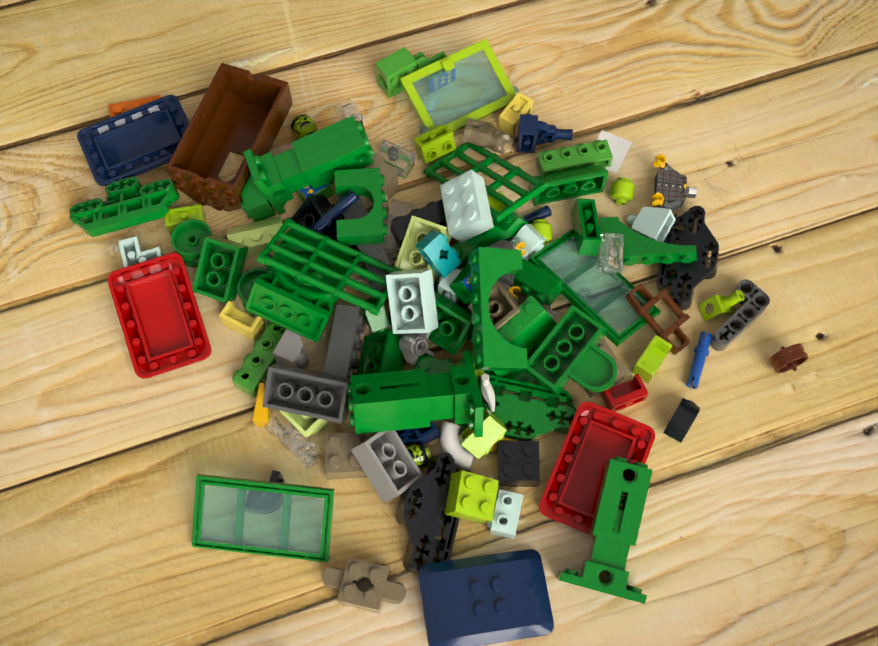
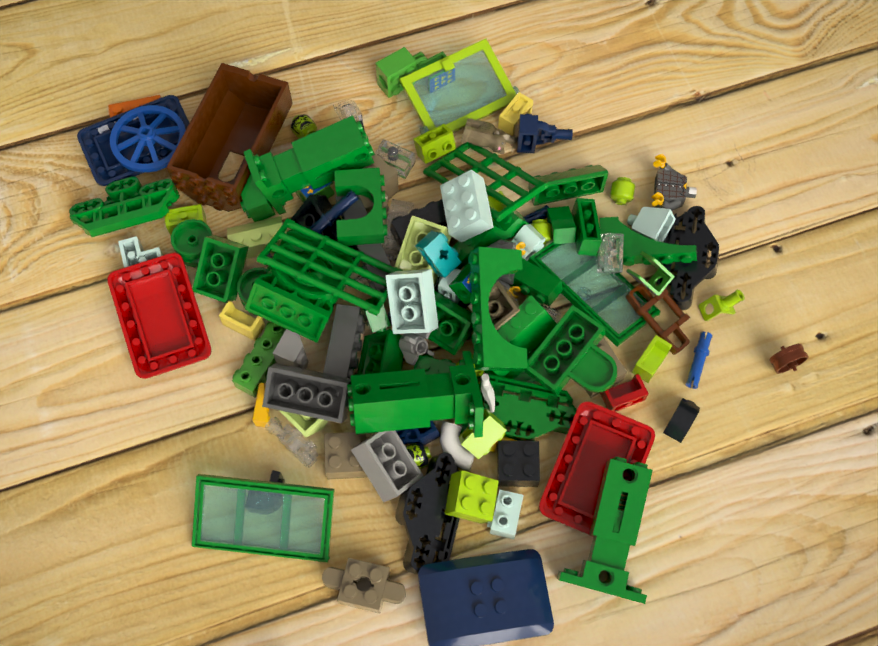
(145, 140): none -> blue wheel
(562, 224): none -> green panel
(575, 157): bright green brick -> none
(618, 147): white sticker -> none
(661, 272): none -> bright green piece
(749, 307): dark grey beam -> none

